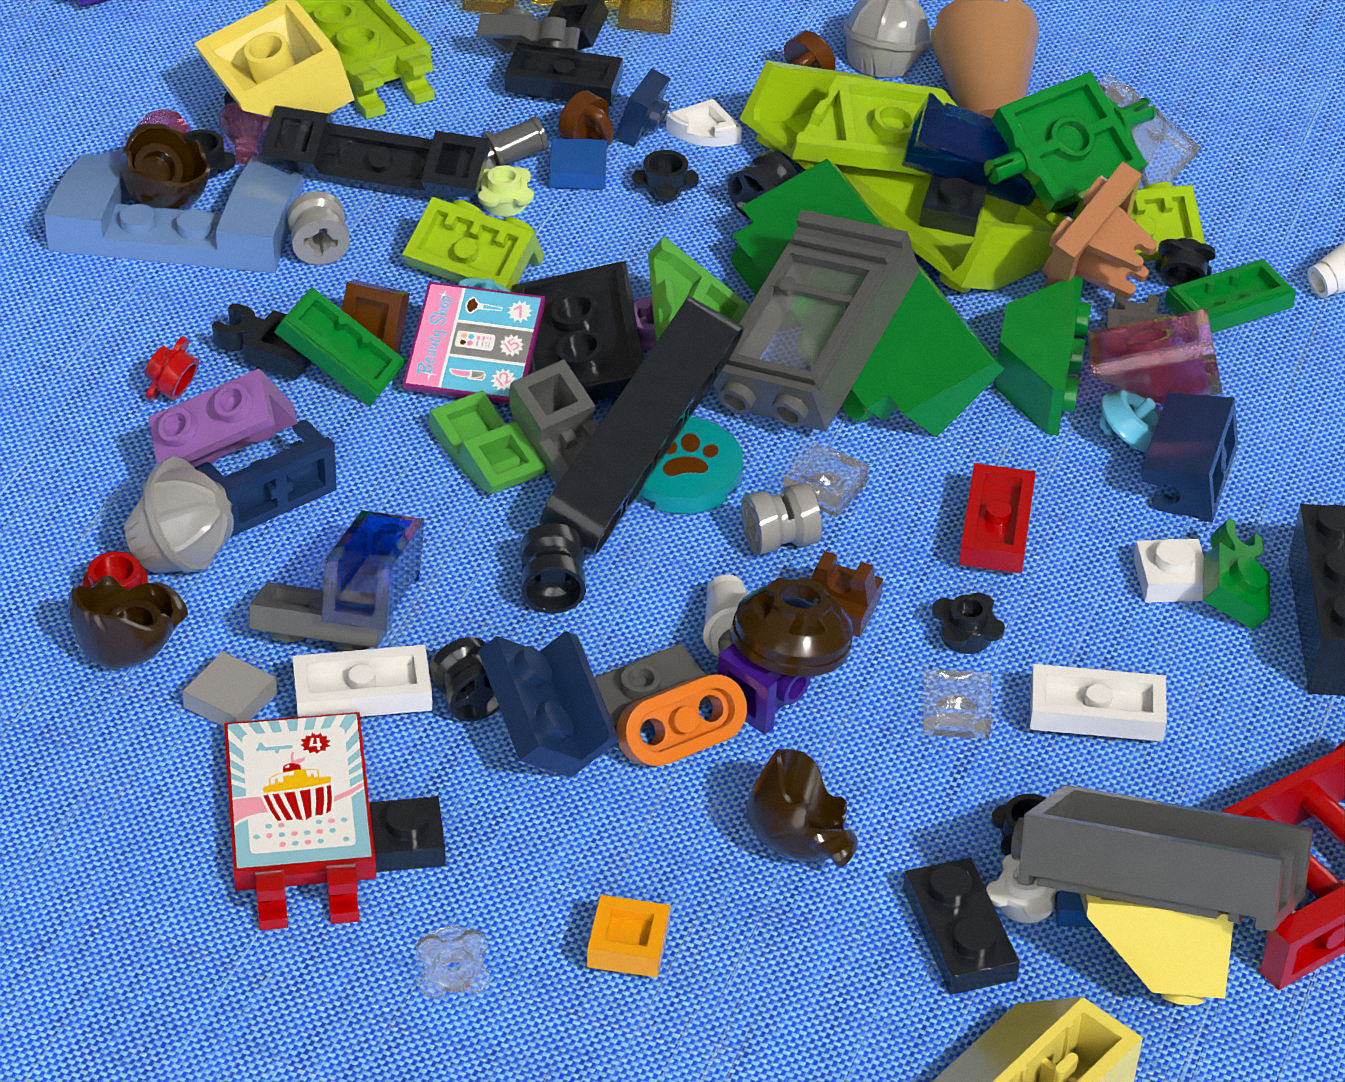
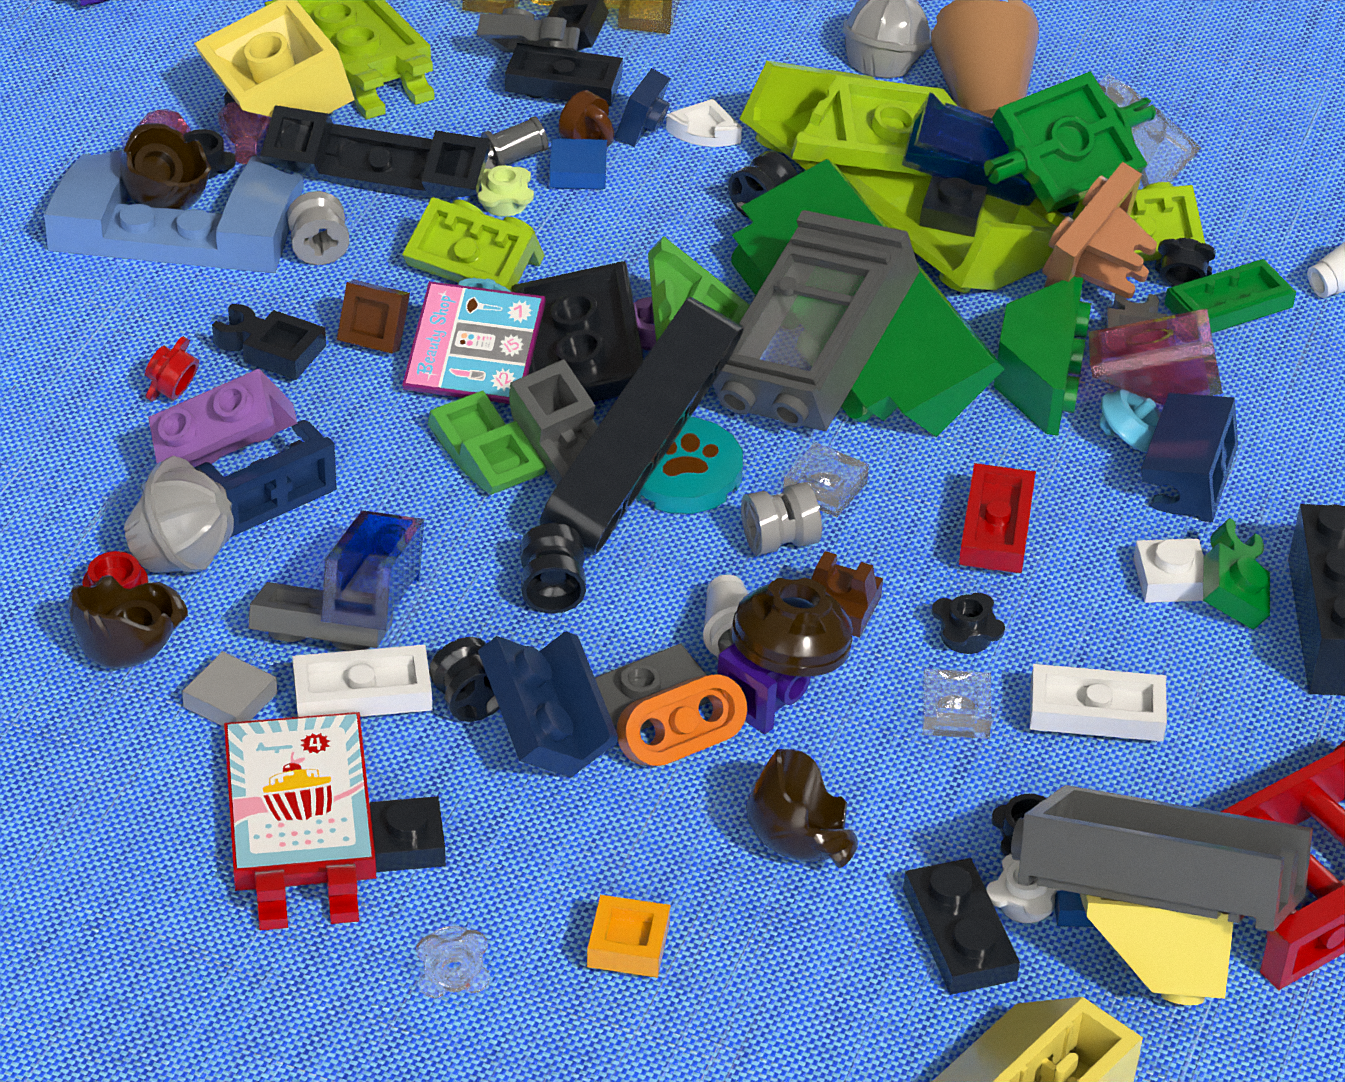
(340, 346): green plate -> none
(665, 175): black plate -> none
(809, 50): reddish brown tile -> none

